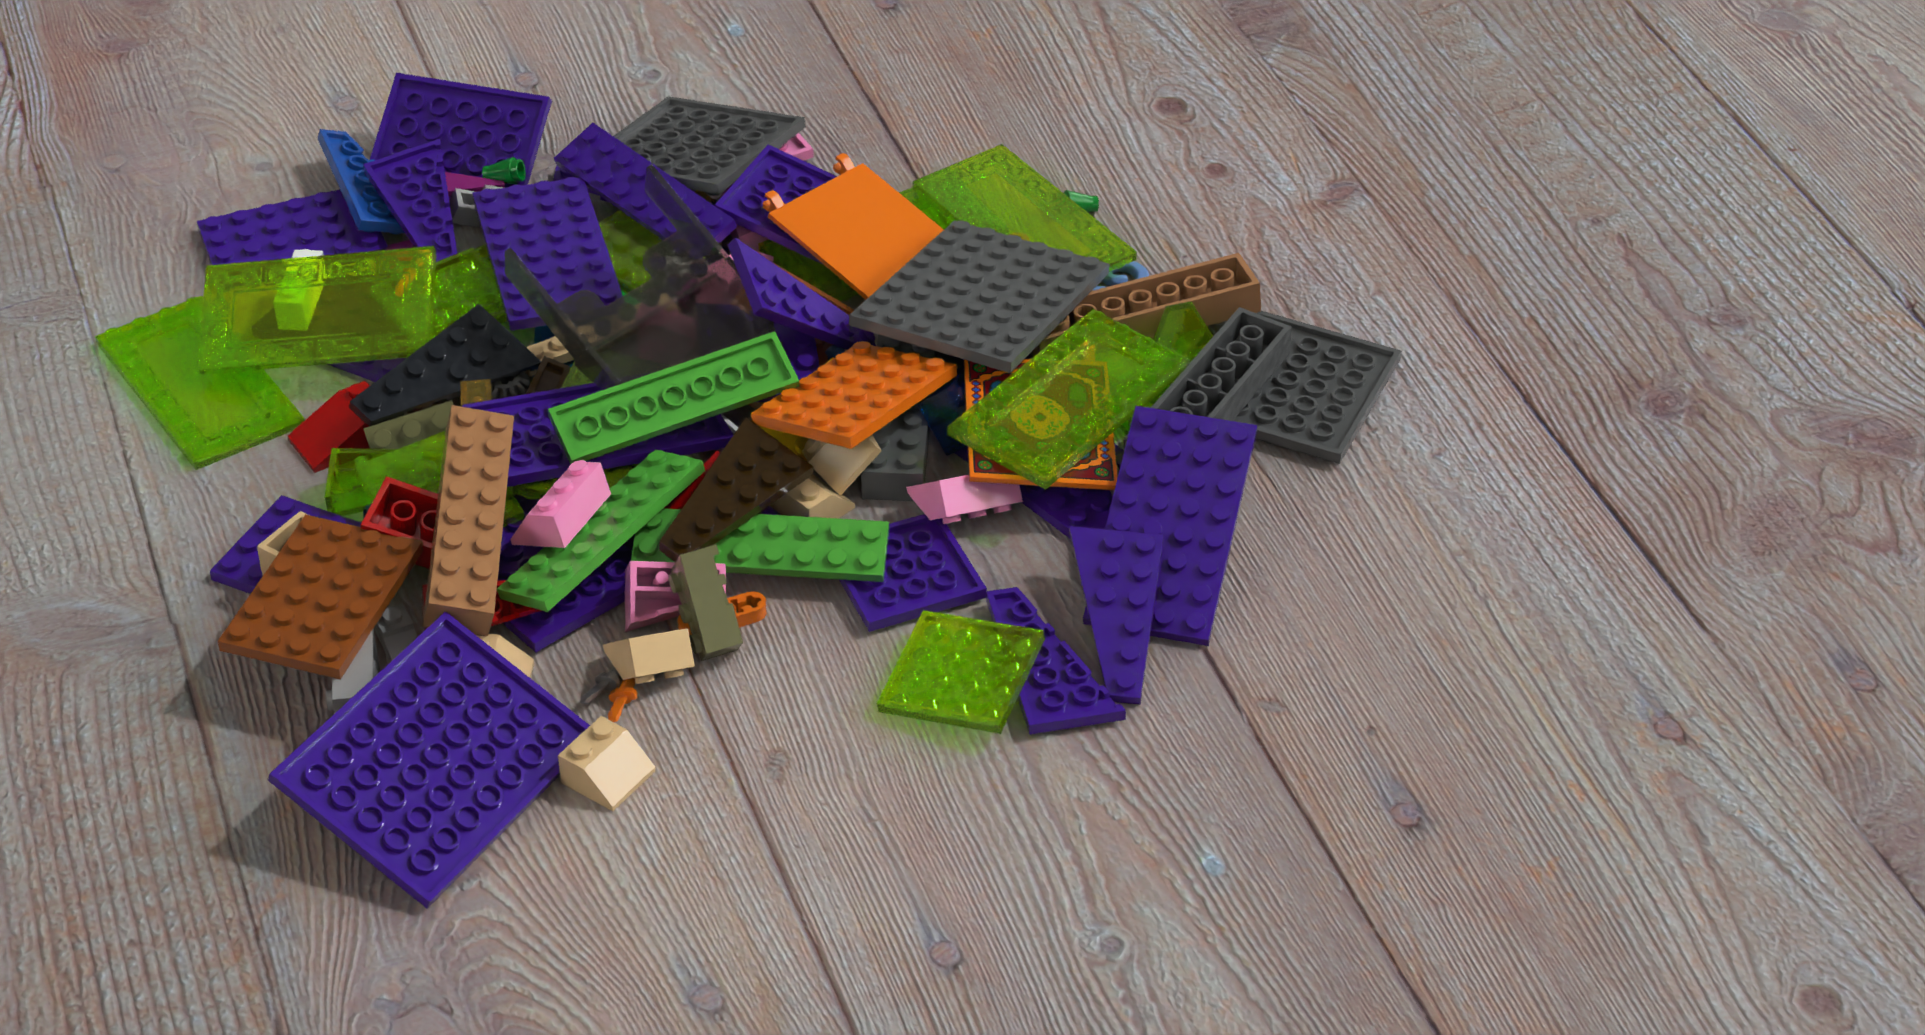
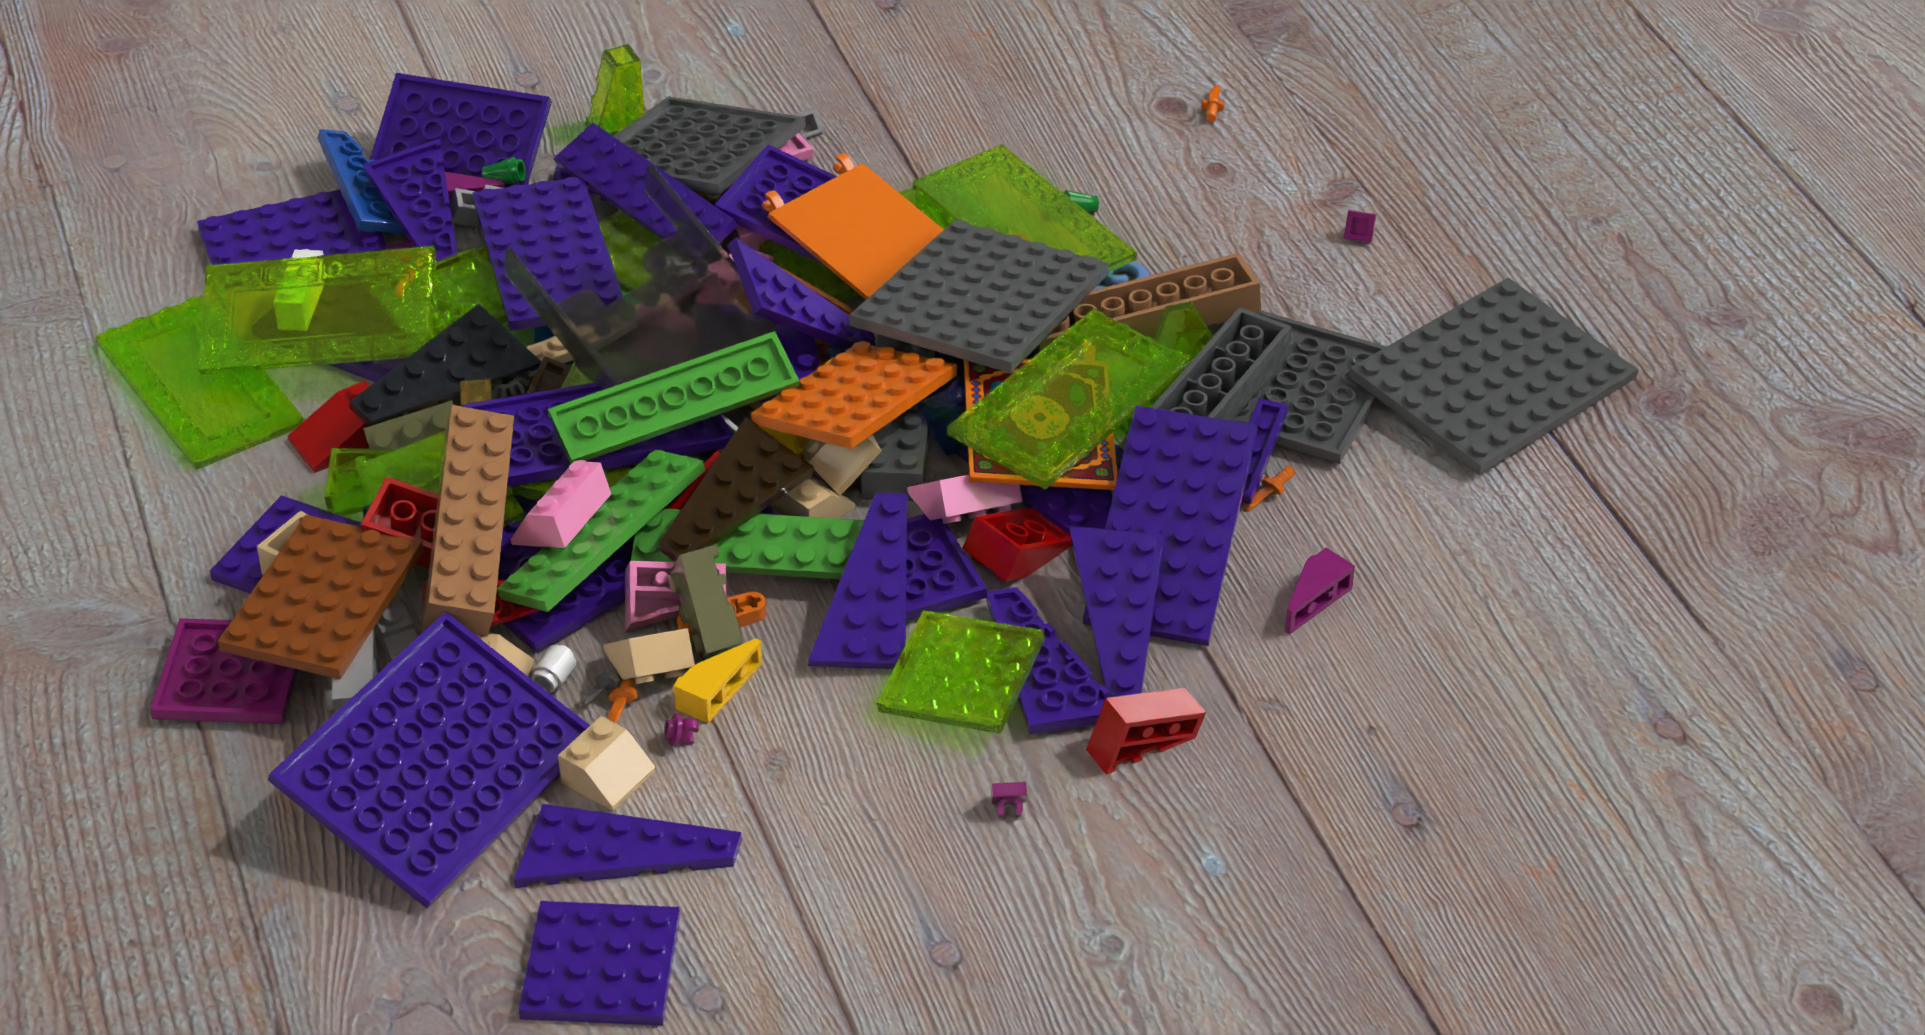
(218, 685): none -> magenta plate
(554, 667): none -> white brick
(600, 963): none -> dark purple plate
(610, 846): none -> dark purple wing
(618, 91): none -> clear neon green wedge
(680, 730): none -> magenta plate
(716, 680): none -> yellow slope
(812, 123): none -> light grey slope
(869, 606): none -> dark purple wing
(1008, 793): none -> magenta tile
(1015, 542): none -> red slope
(1143, 723): none -> red wedge
(1212, 104): none -> orange piece
(1269, 418): none -> dark purple plate
(1271, 485): none -> orange piece
(1321, 583): none -> magenta slope
(1360, 226): none -> magenta tile
(1493, 374): none -> dark grey plate

